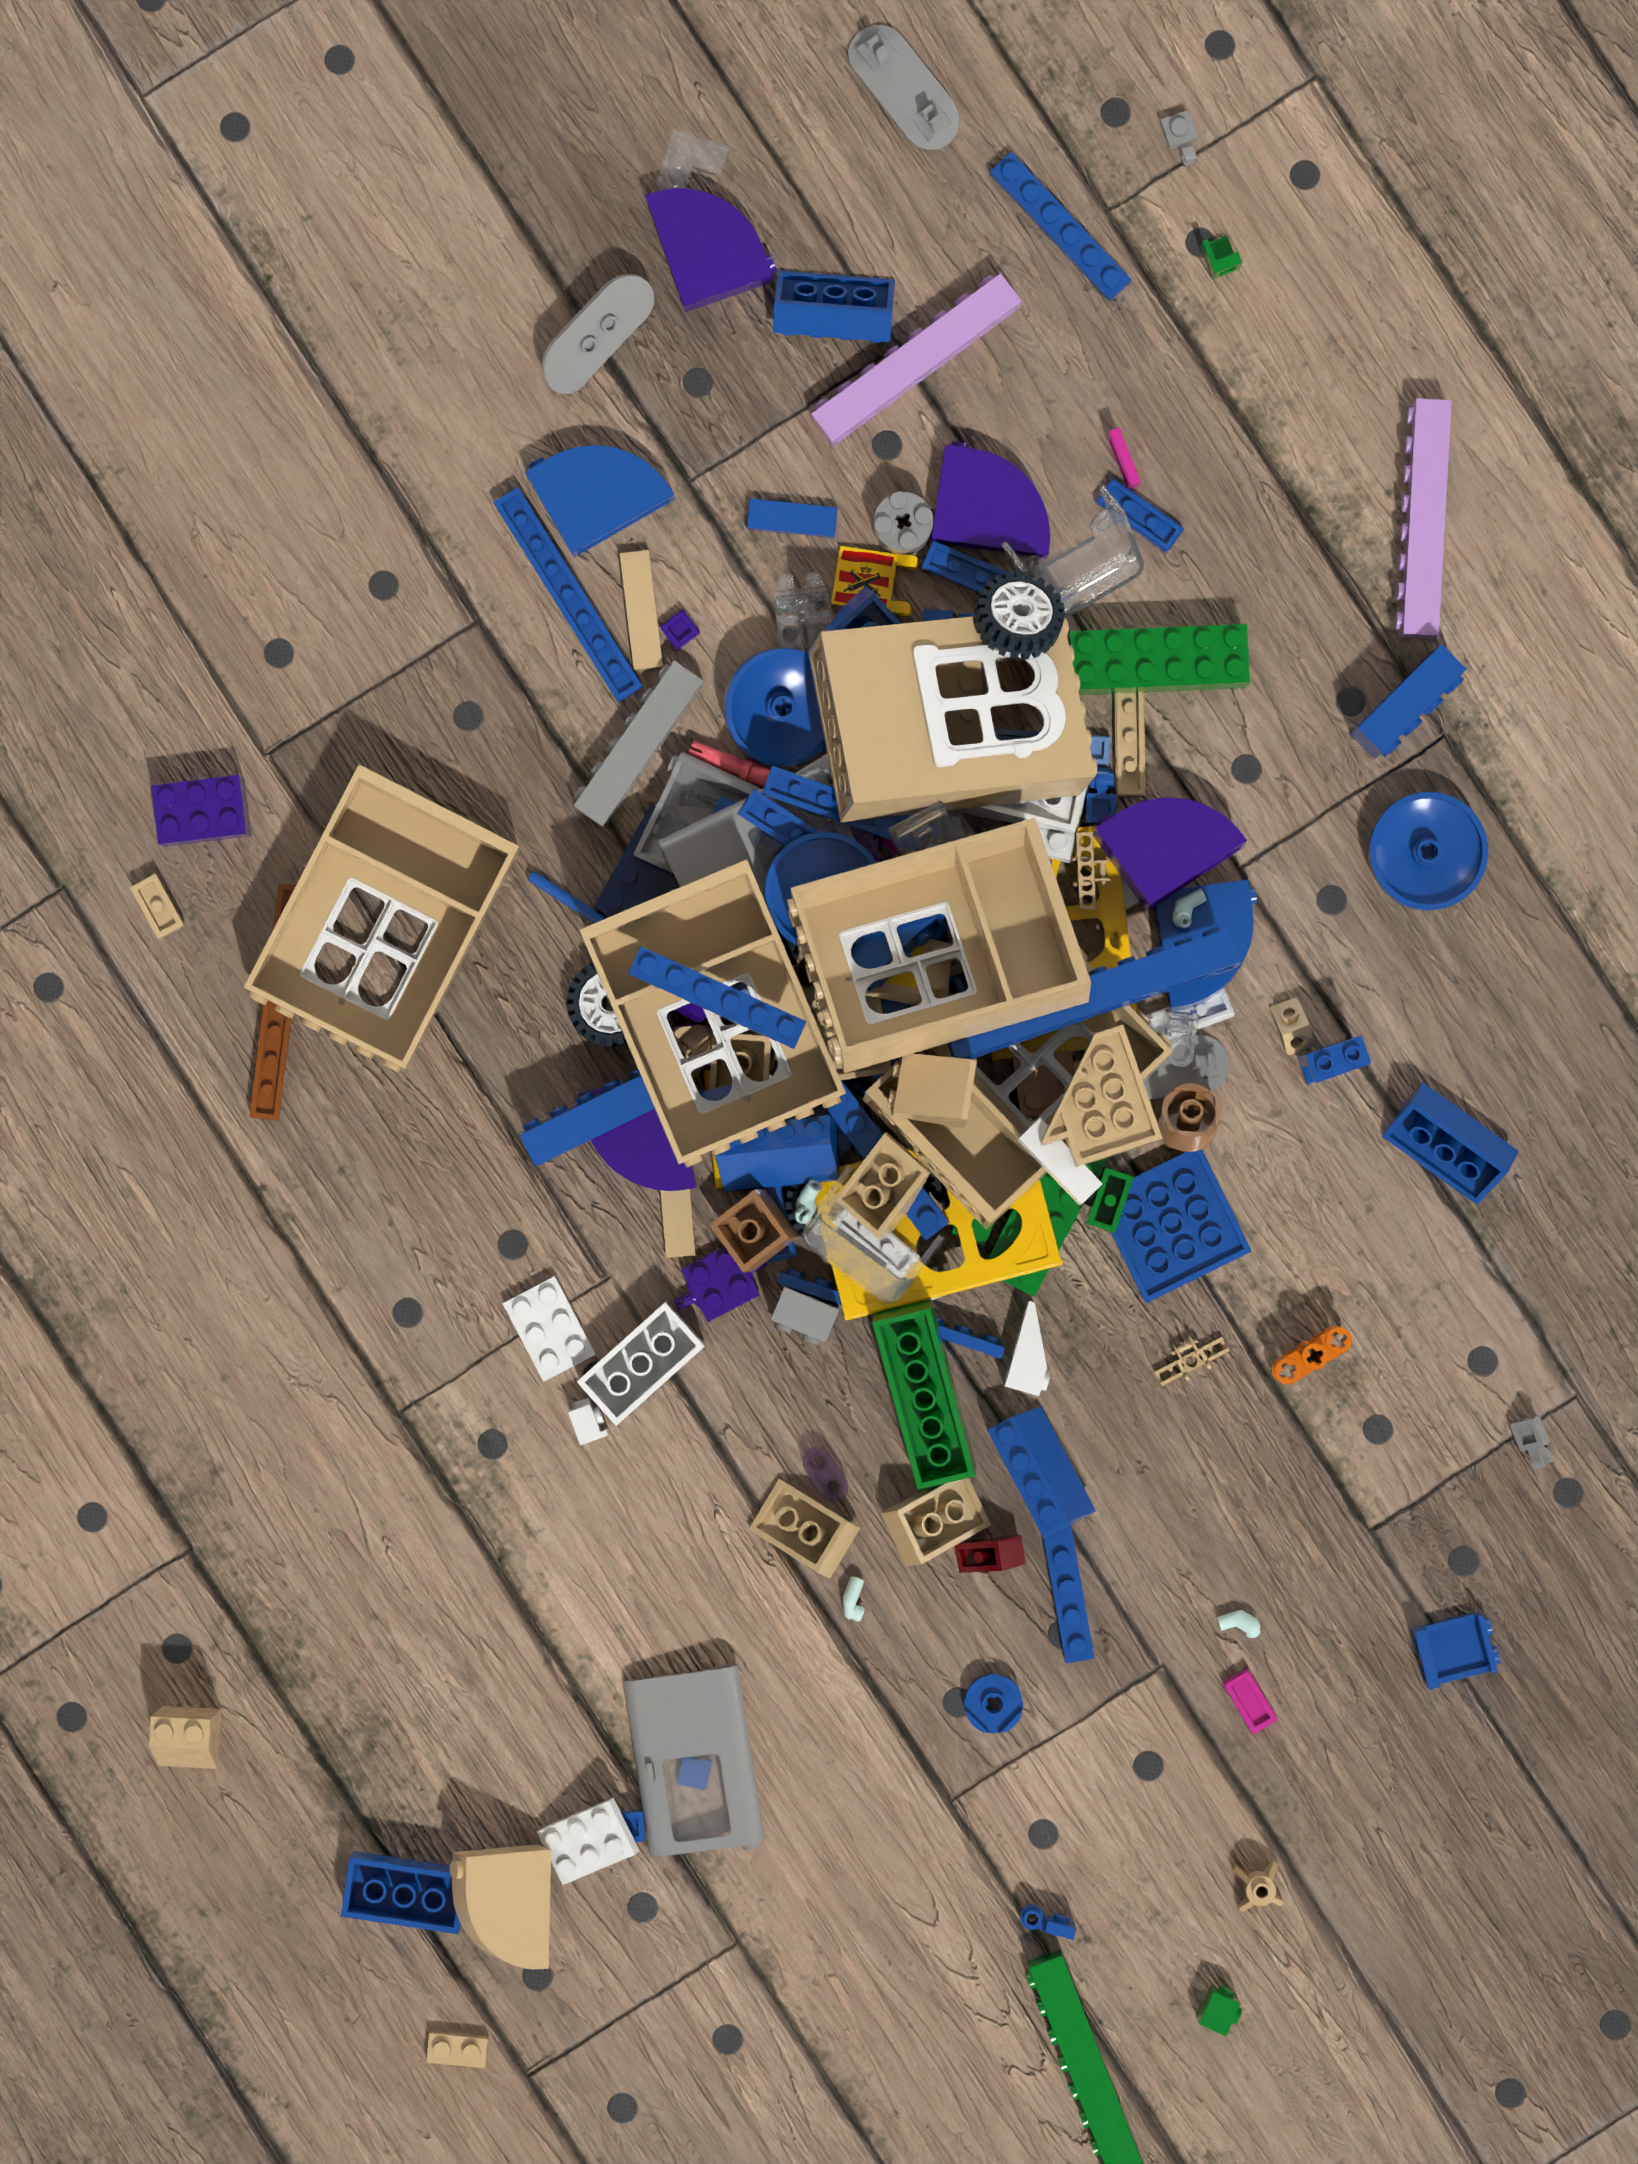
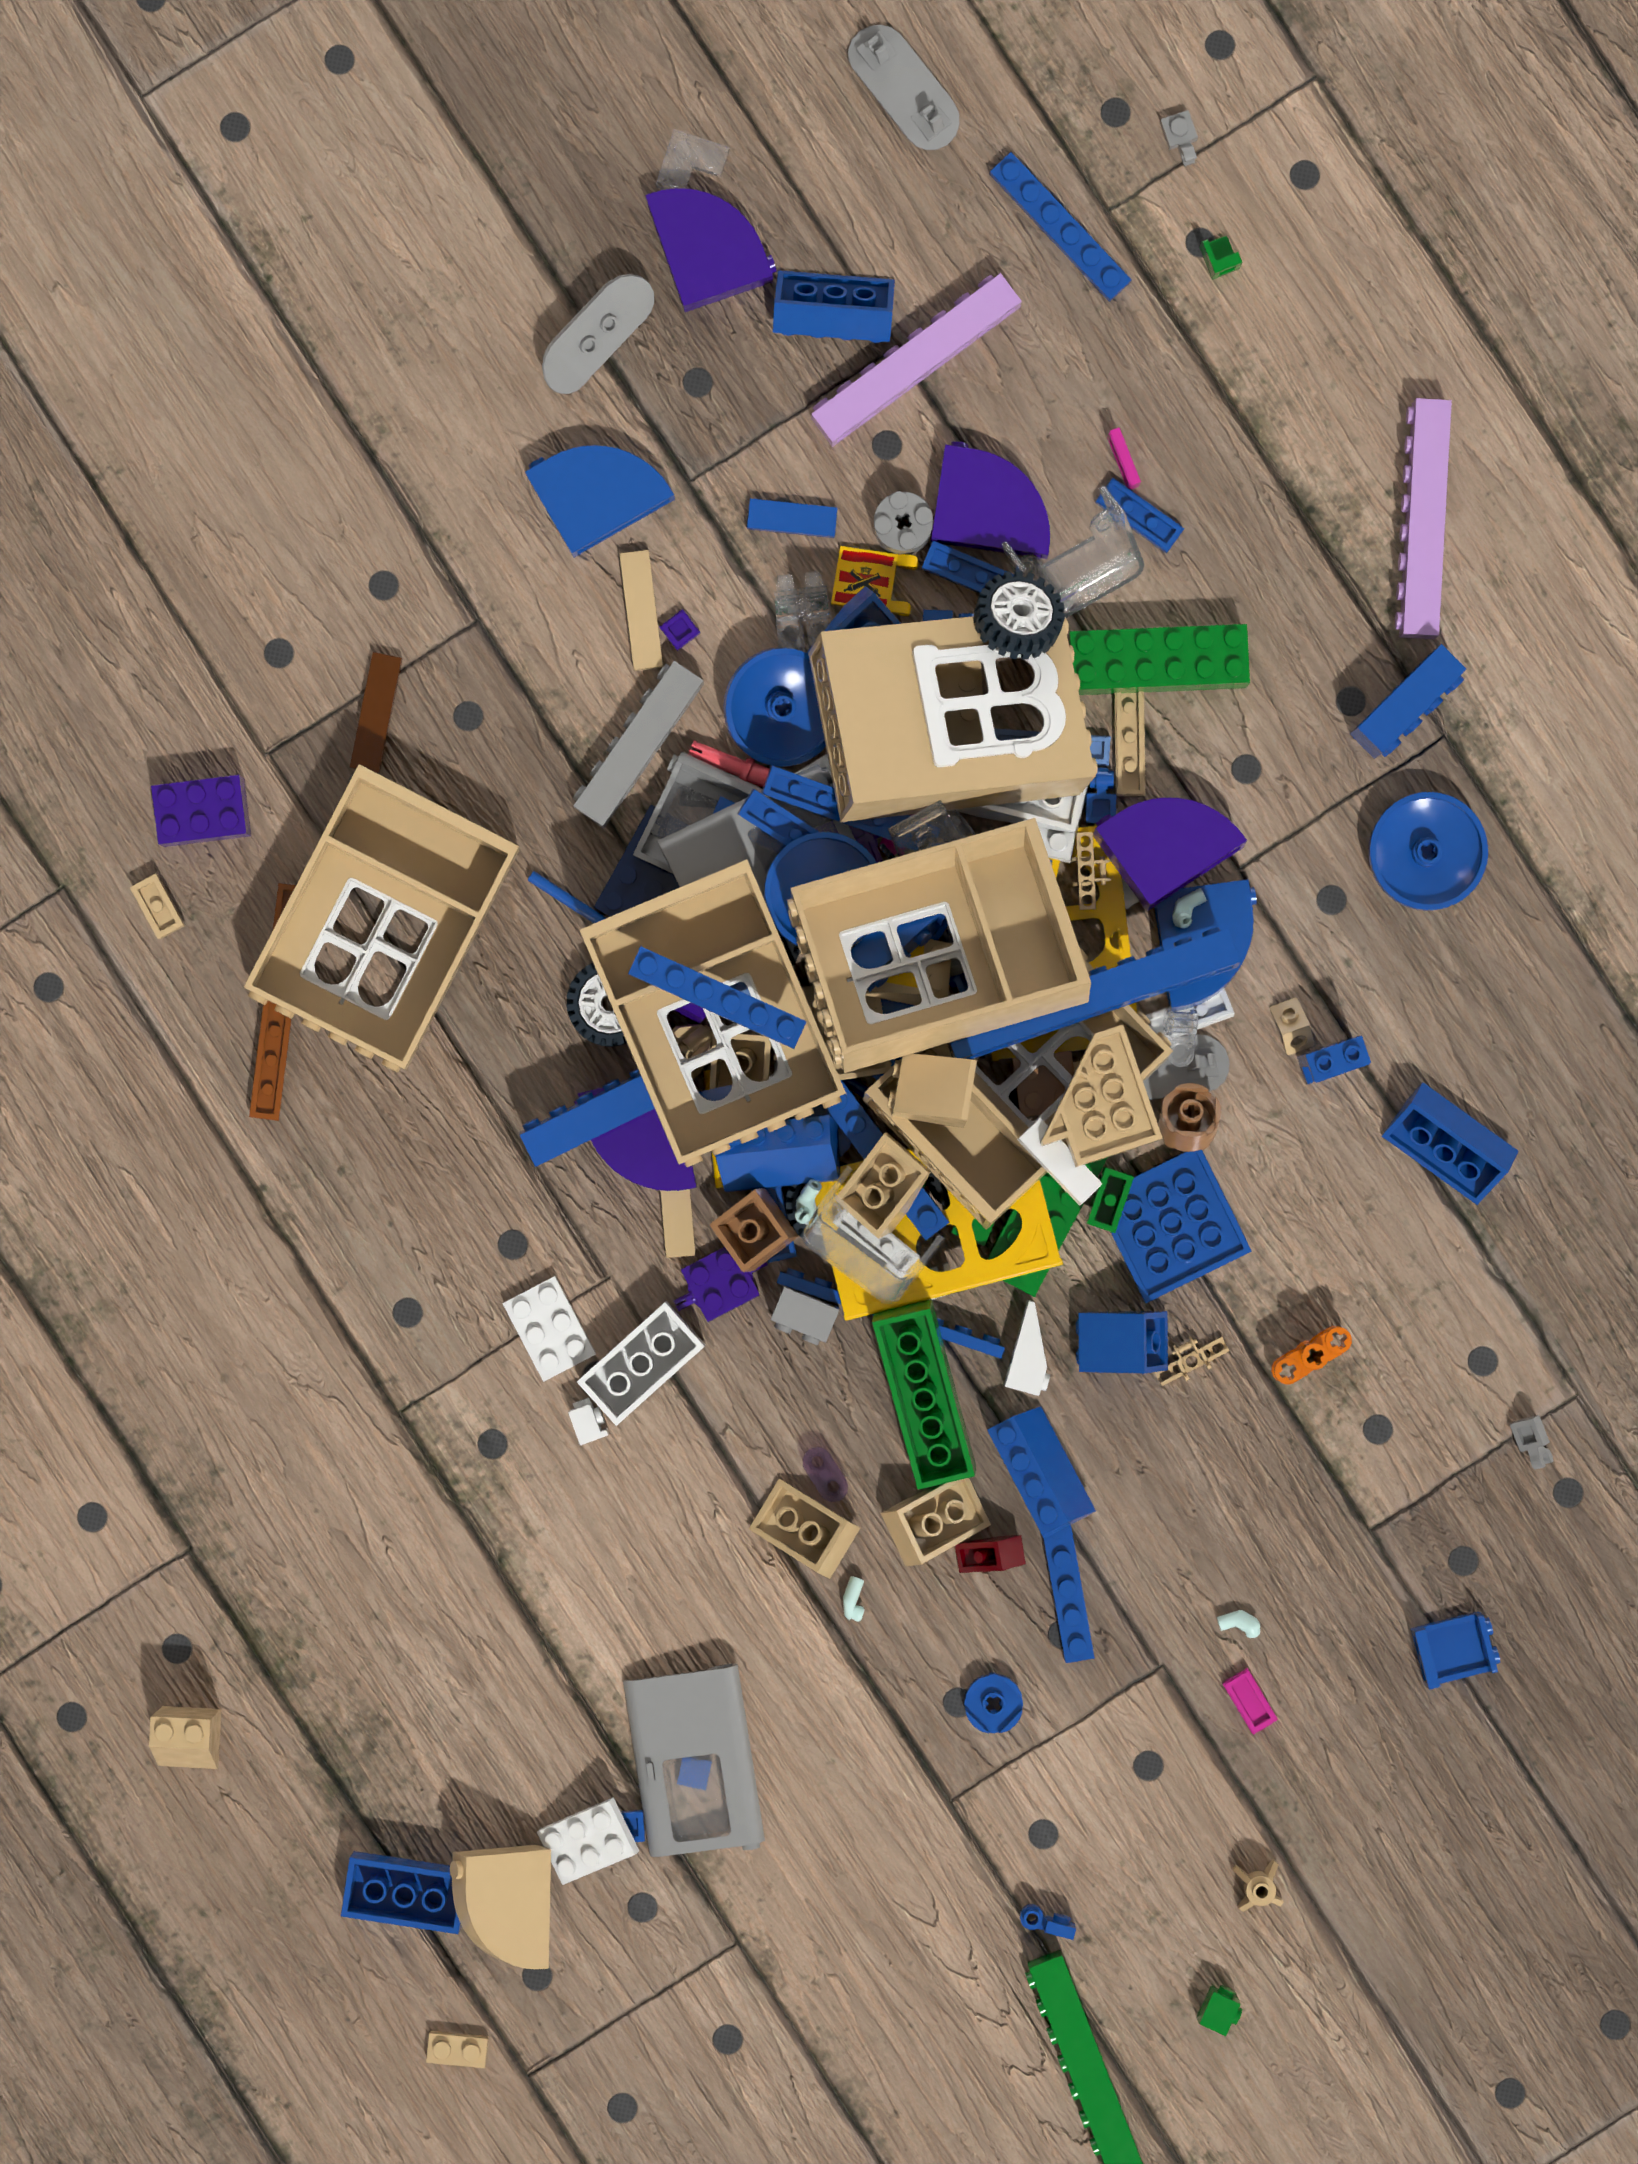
(376, 712): none -> reddish brown tile
(568, 595): blue plate -> none
(1122, 1341): none -> blue slope

